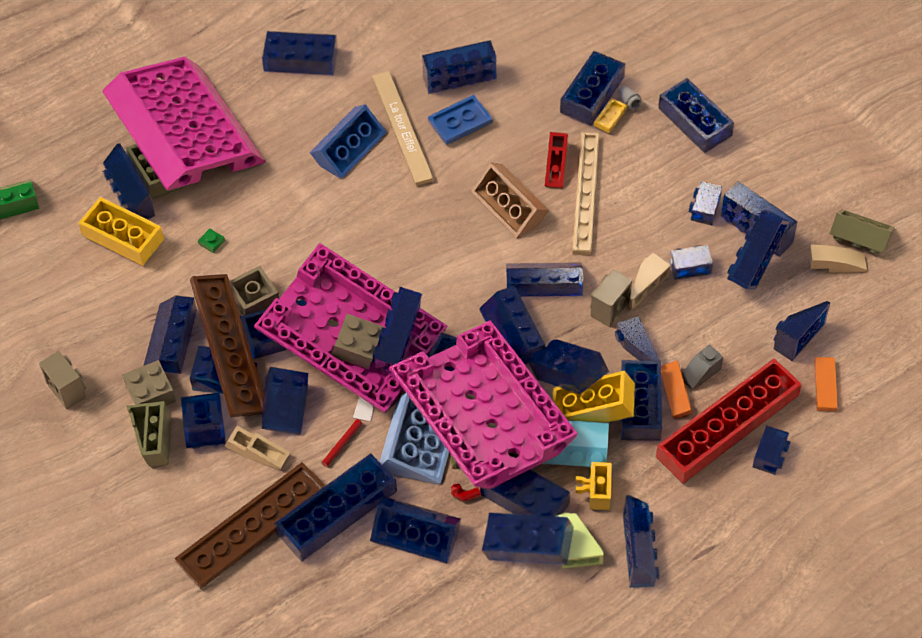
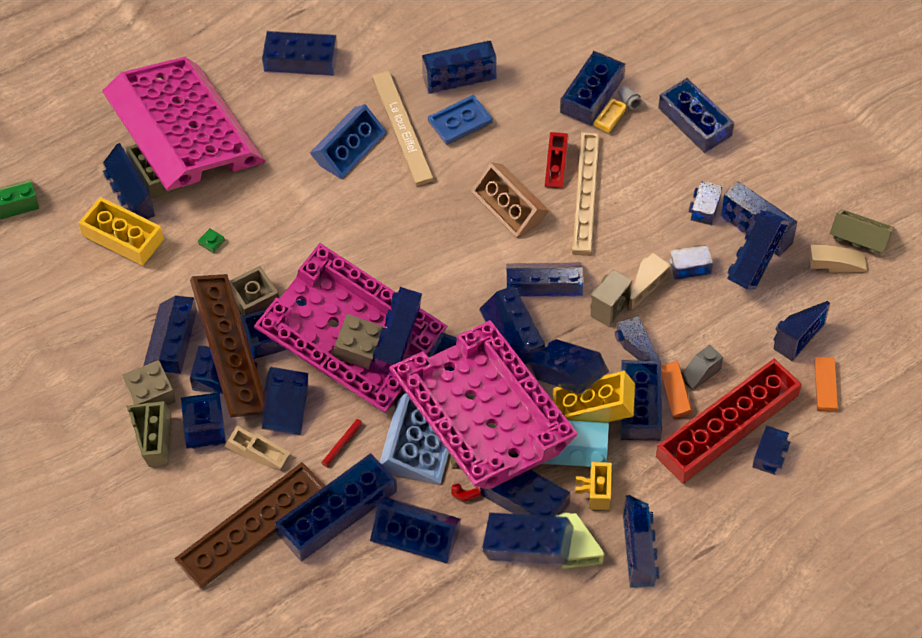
(63, 379): dark tan brick -> none
(363, 410): white sticker -> none

